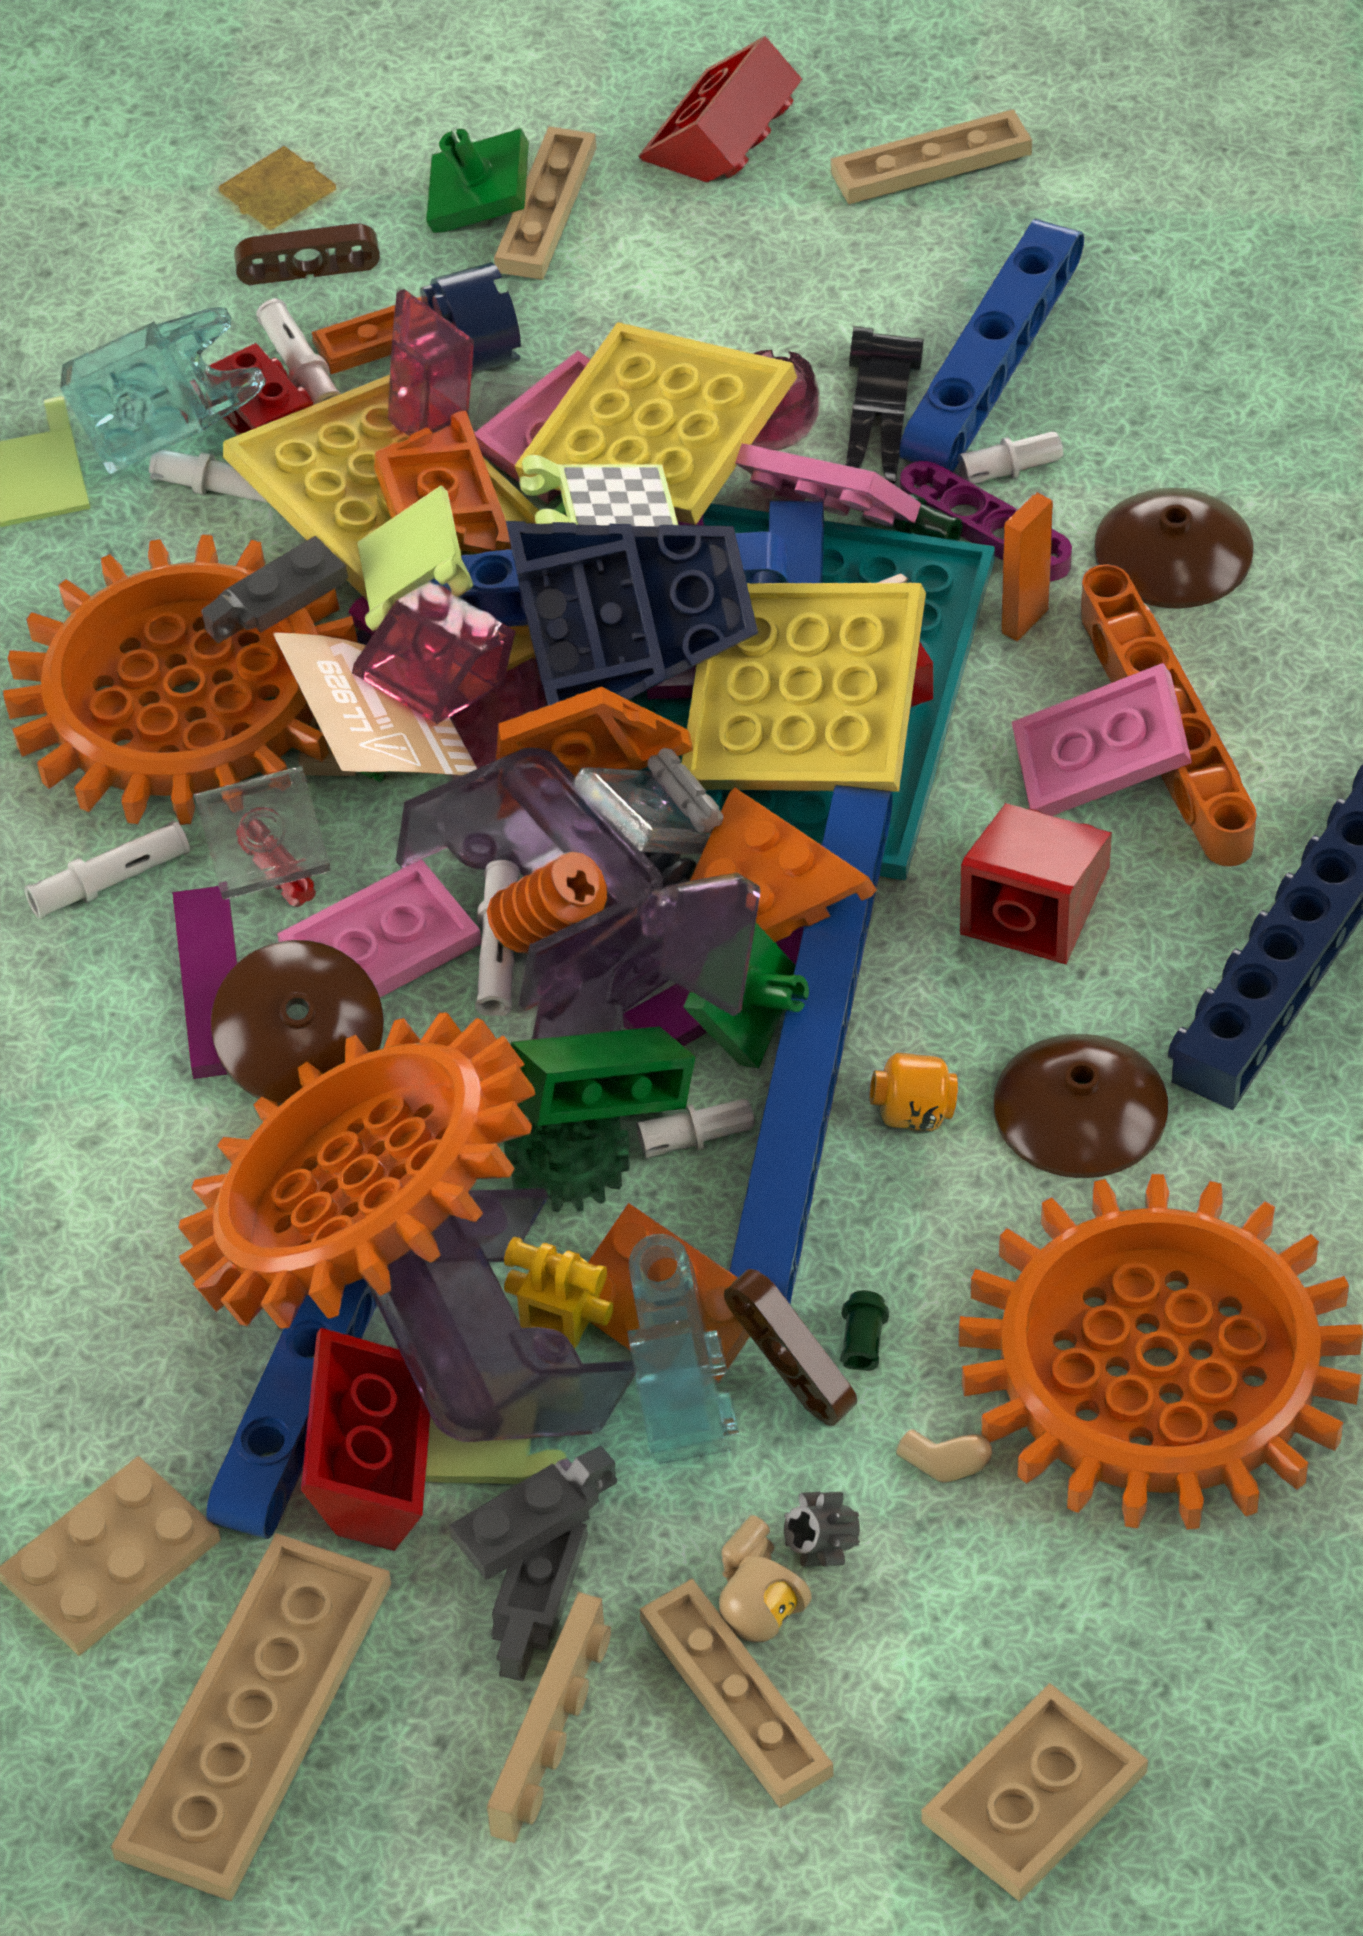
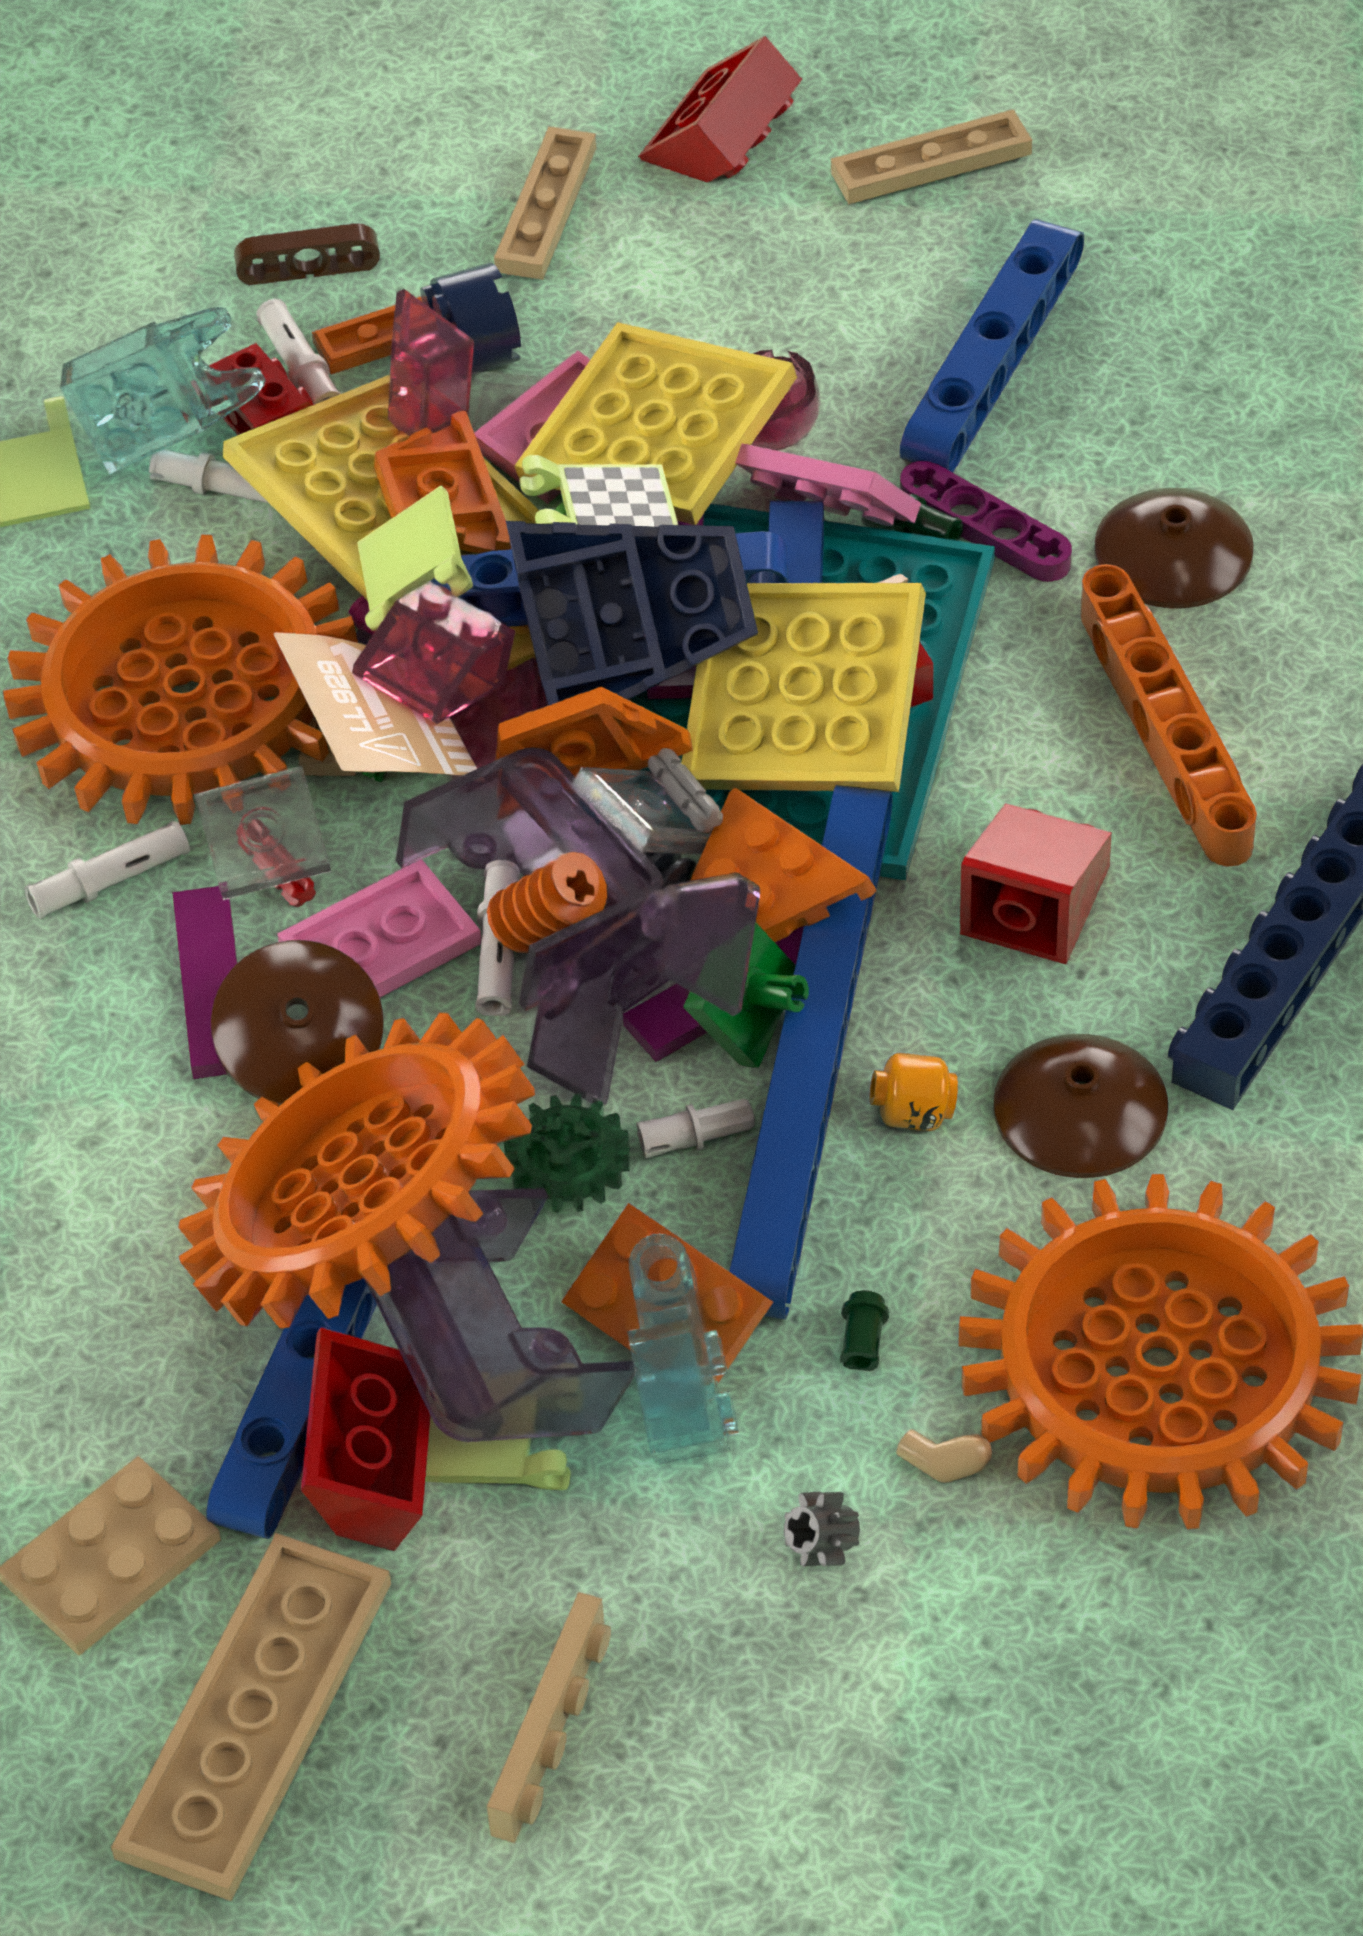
(275, 590): dark grey hinge -> none
(277, 187): clear orange piece -> none
(476, 179): green tile -> none
(533, 1512): dark grey hinge -> none
(534, 1601): dark grey hinge -> none
(557, 1291): yellow piece -> none
(604, 1075): green brick -> none
(736, 1693): tan plate -> none
(758, 1589): tan piece -> none
(790, 1347): reddish brown beam -> none
(882, 391): black flag -> none
(1010, 457): white axle -> none
(1026, 566): orange tile -> none
(1034, 1791): tan plate -> none
(1101, 741): bright pink plate -> none

